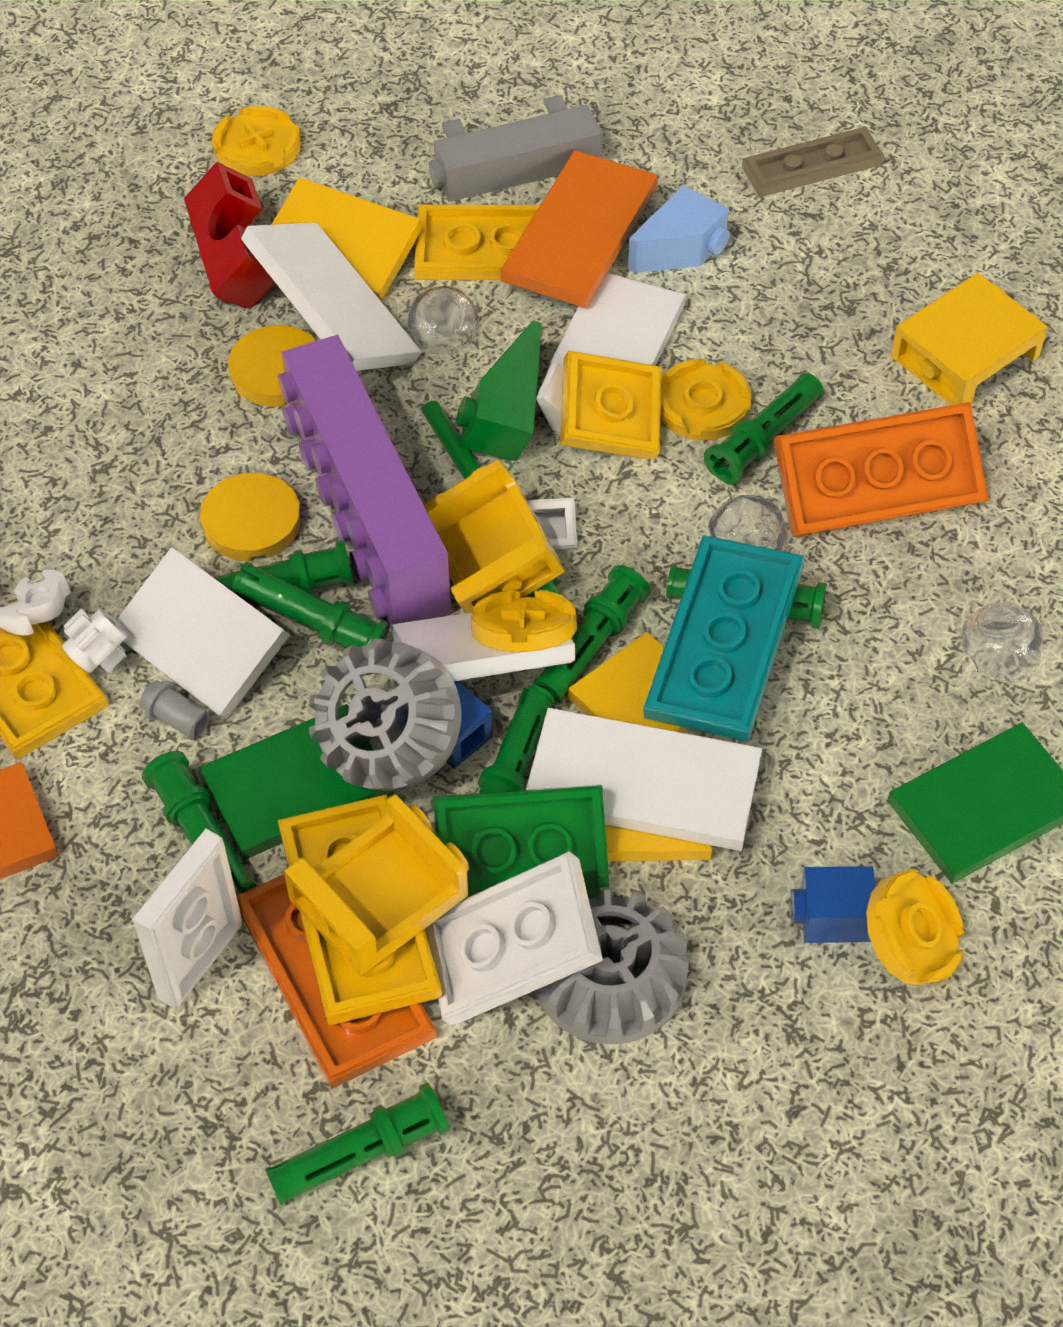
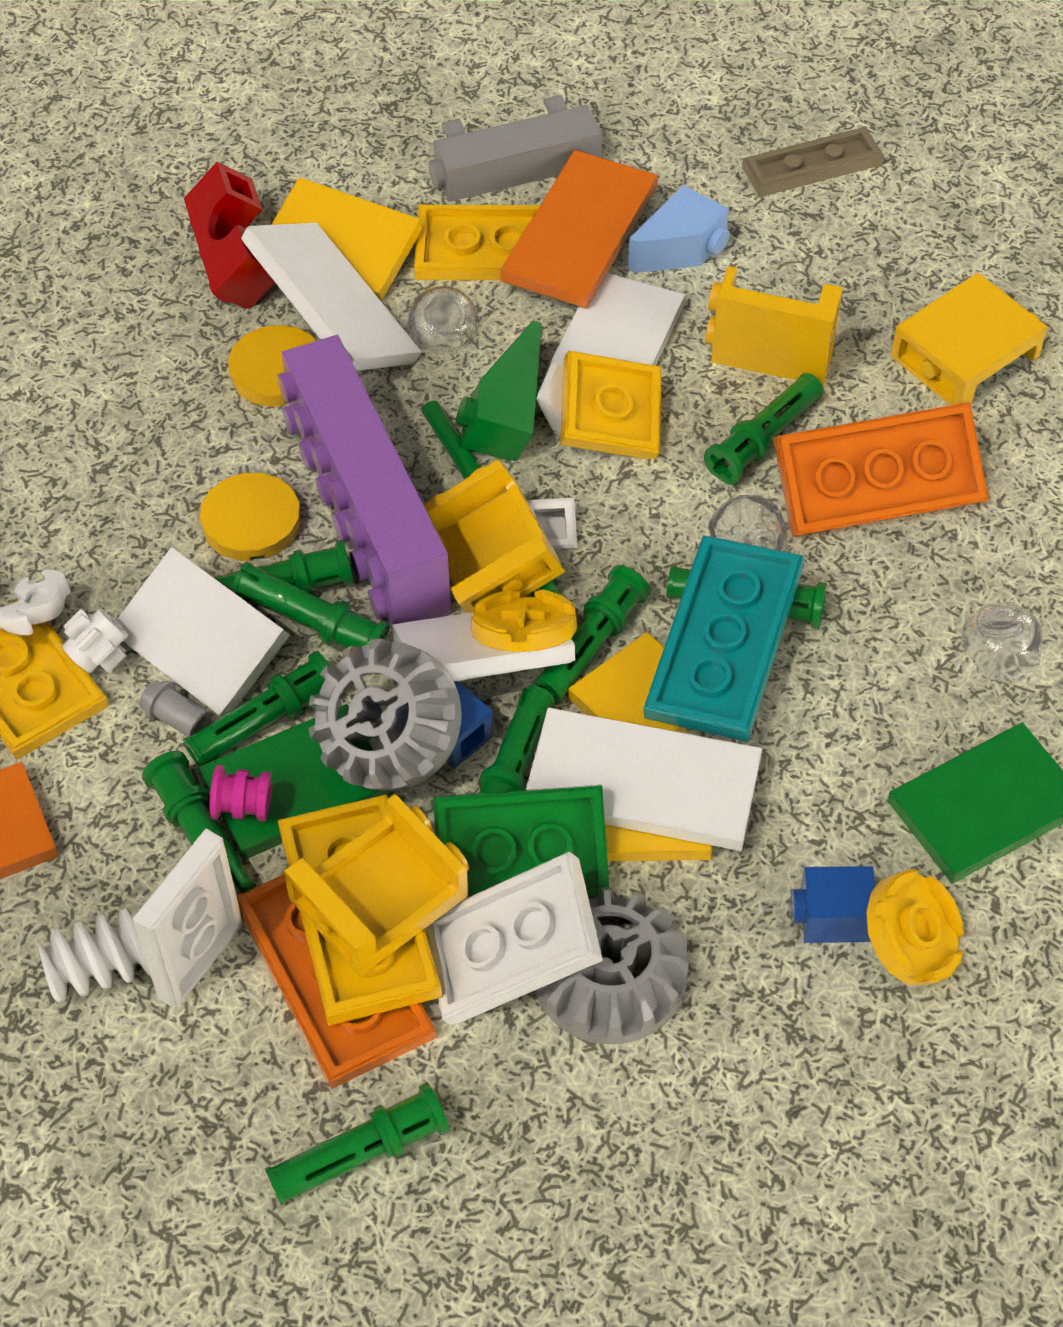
(92, 955): none -> white piece
(240, 794): none -> dark pink bush
(256, 141): yellow tile -> none
(284, 697): none -> green pin
(701, 412): yellow tile -> none
(772, 331): none -> yellow panel

